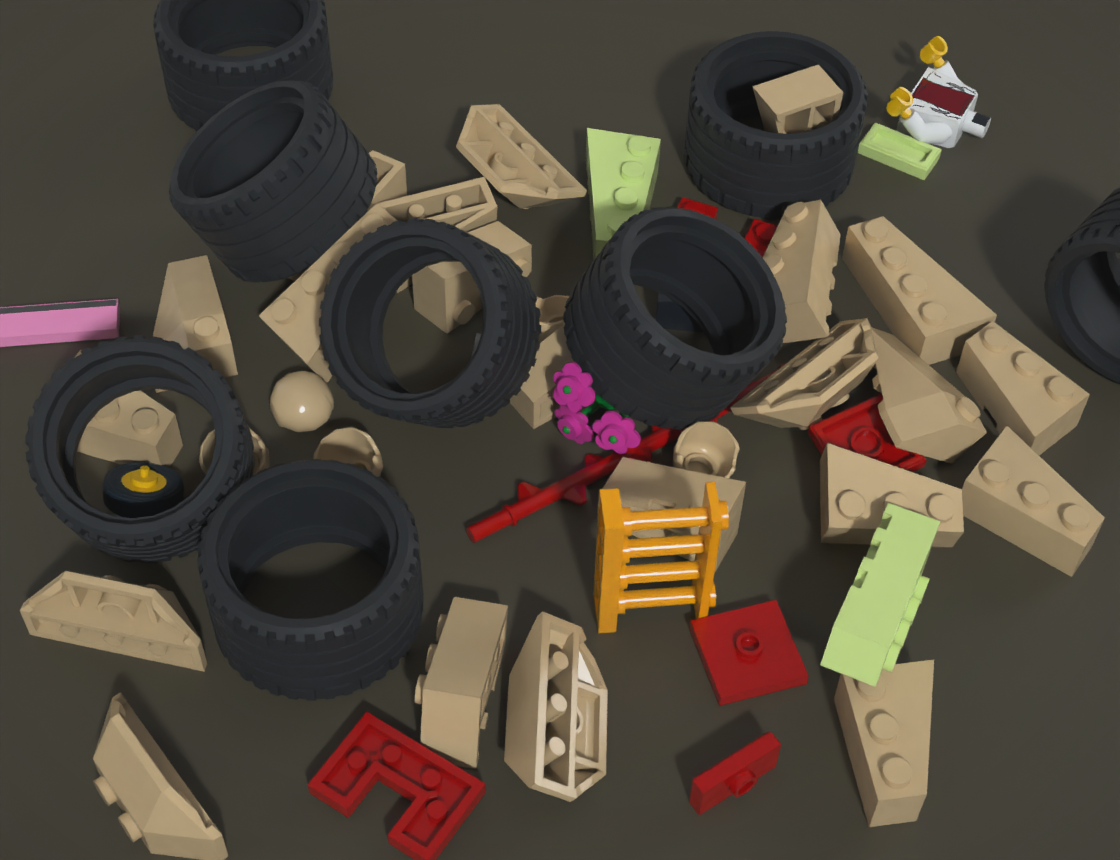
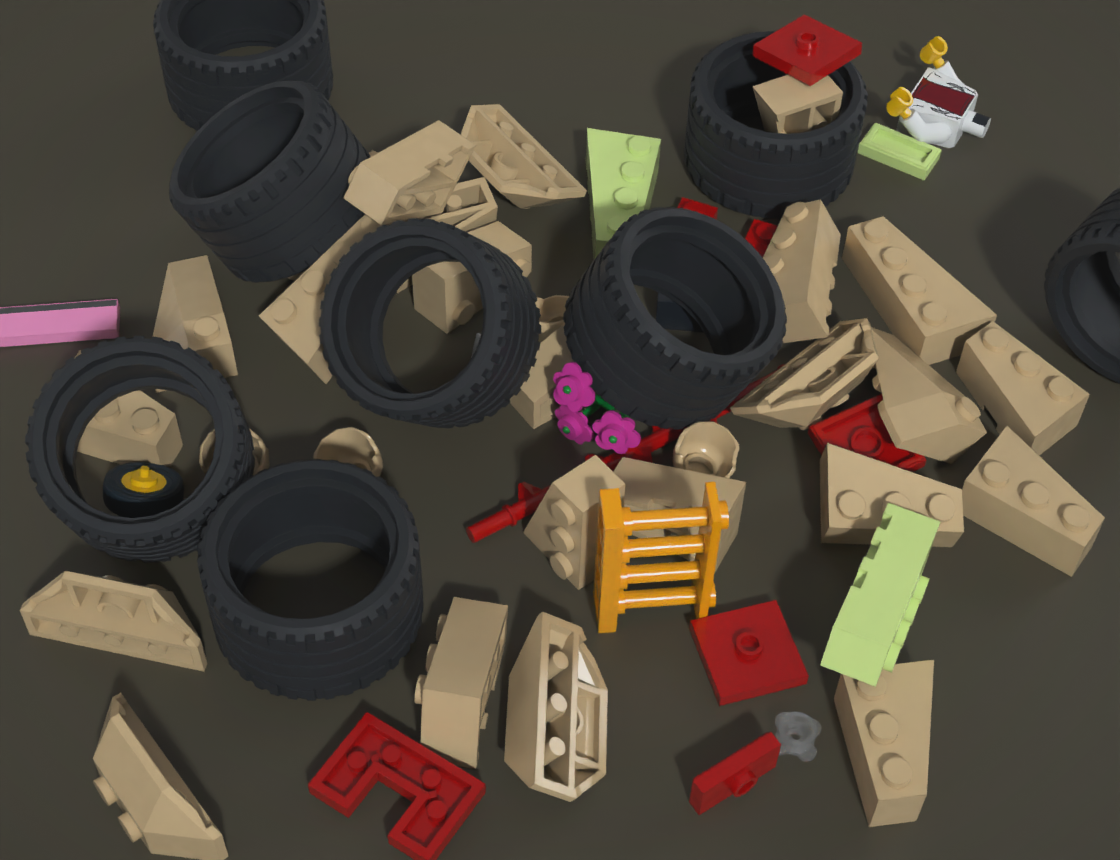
(301, 401): tan hair -> none
(410, 176): none -> tan wedge
(568, 520): none -> tan wedge
(799, 724): none -> clear plate
(807, 49): none -> red plate

